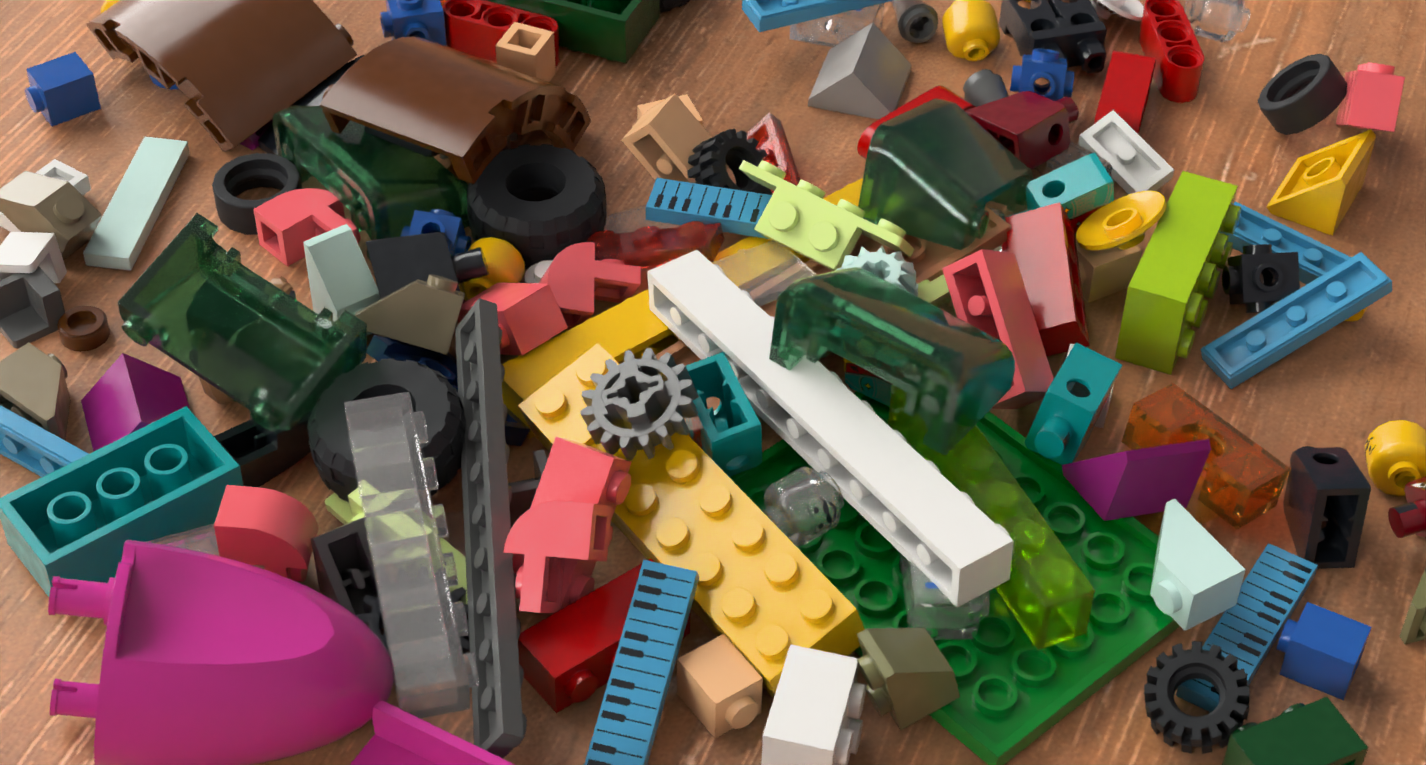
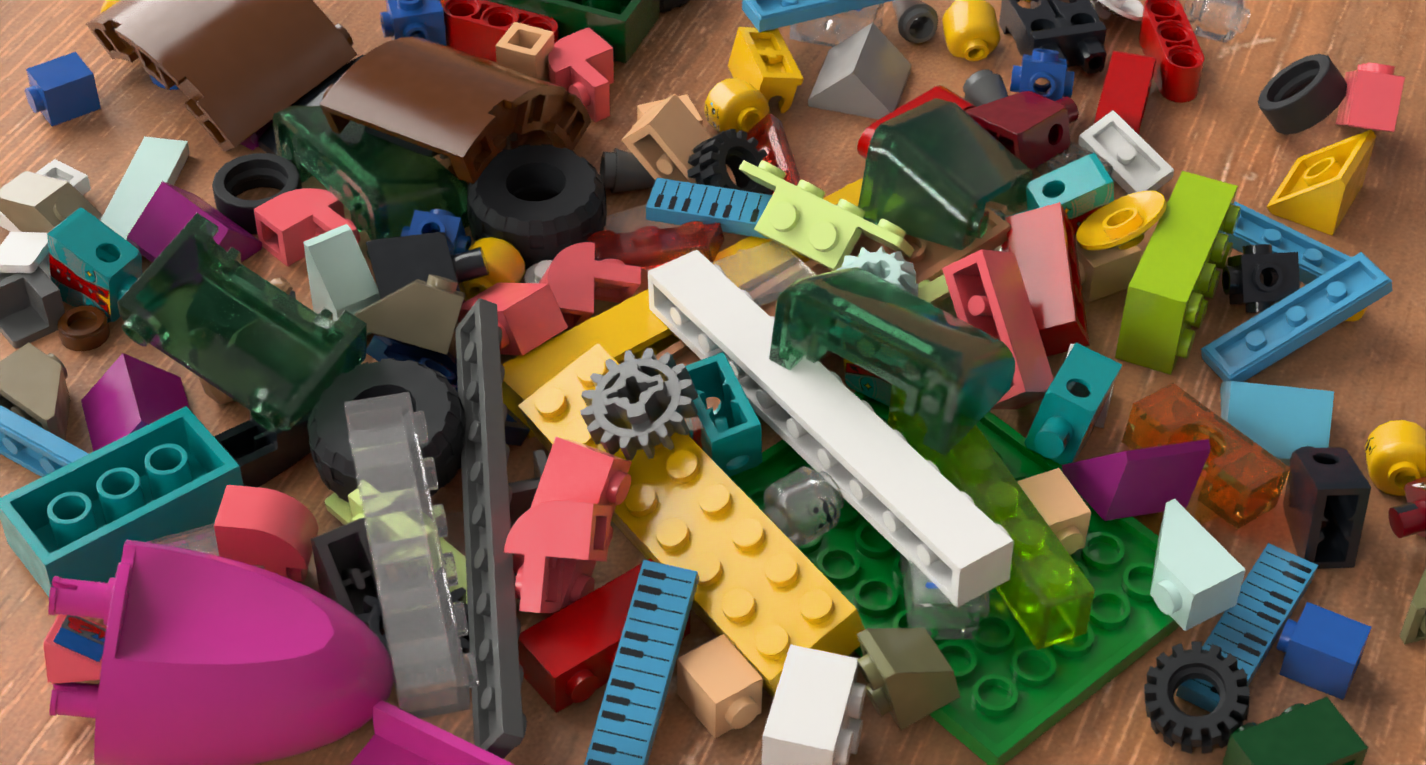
(74, 649): none -> slope
(92, 263): none -> teal torso
(170, 212): none -> magenta slope
(585, 68): none -> coral brick
(624, 172): none -> dark grey cone
(735, 106): none -> yellow head
(765, 64): none -> yellow hinge
(1059, 507): none -> light nougat brick
(1278, 416): none -> medium azure slope

